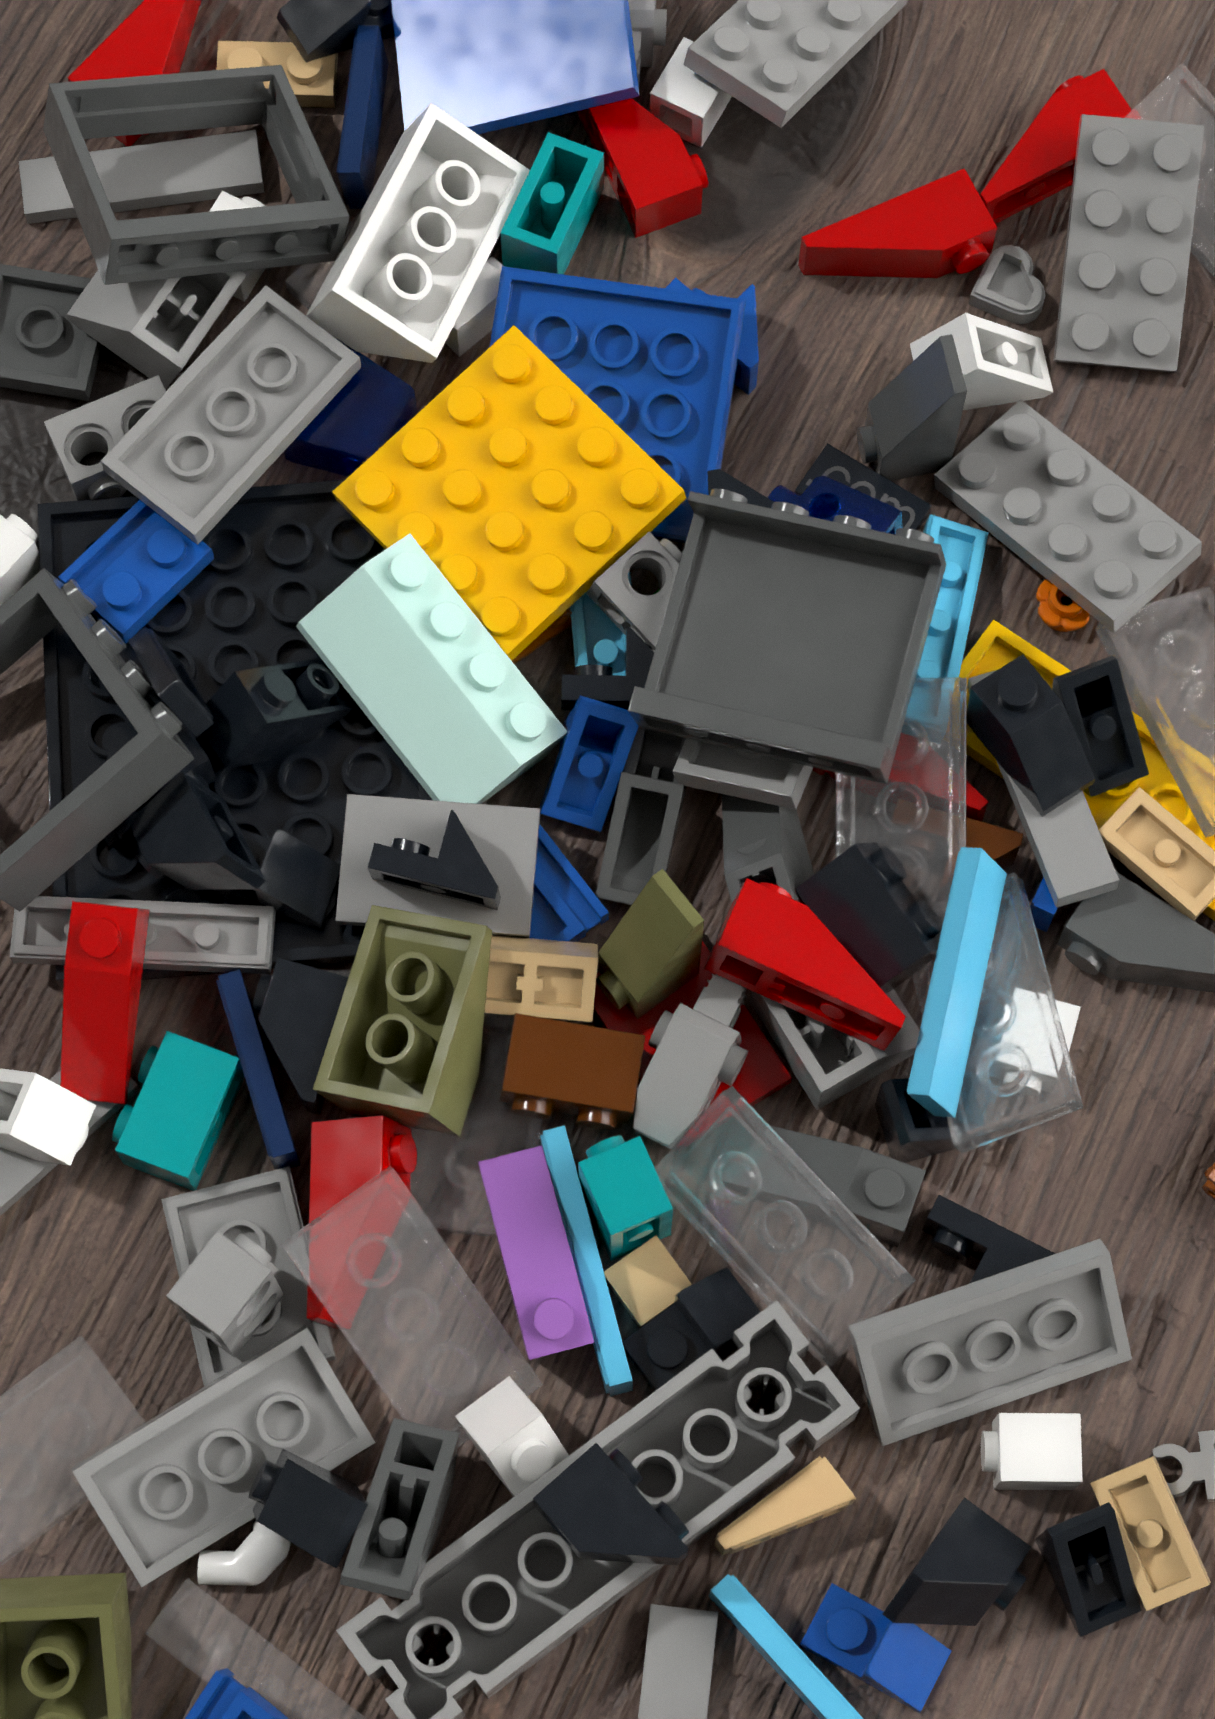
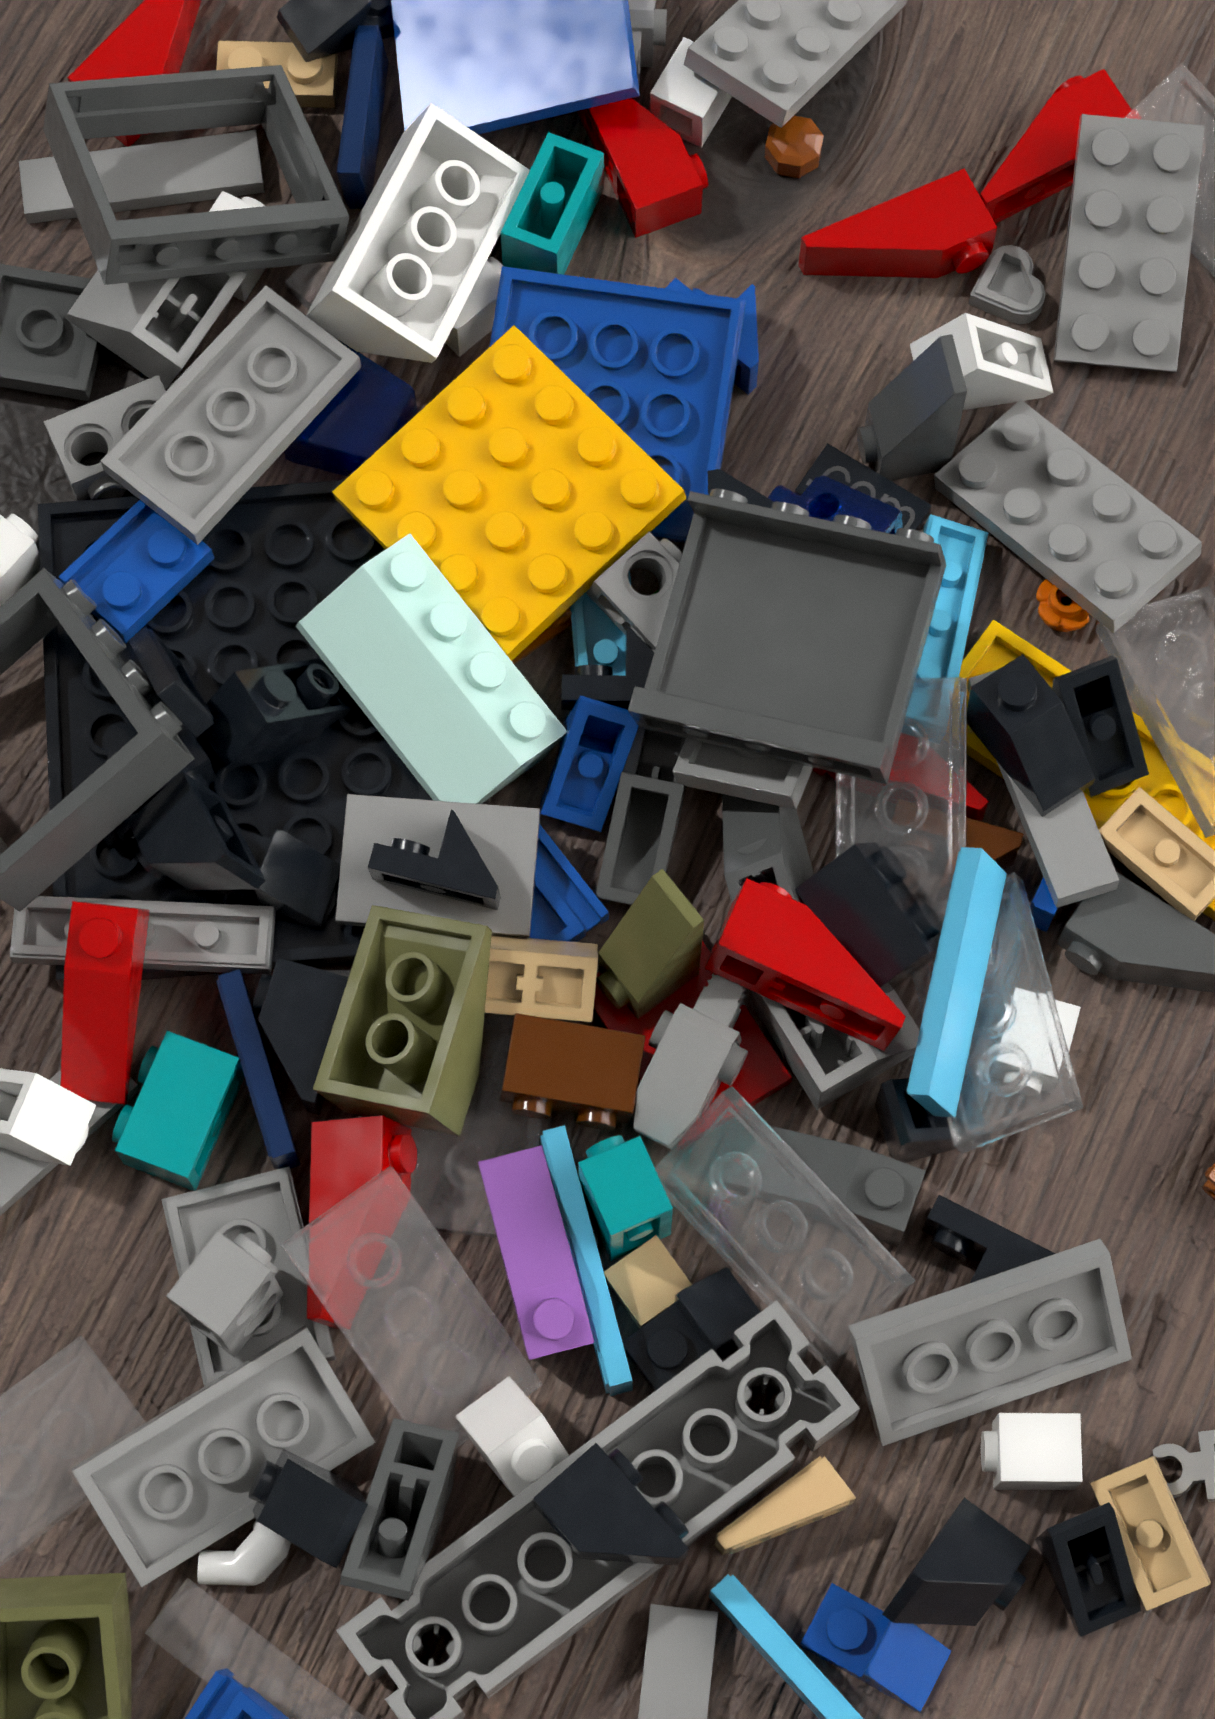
(794, 147): none -> dark orange tile

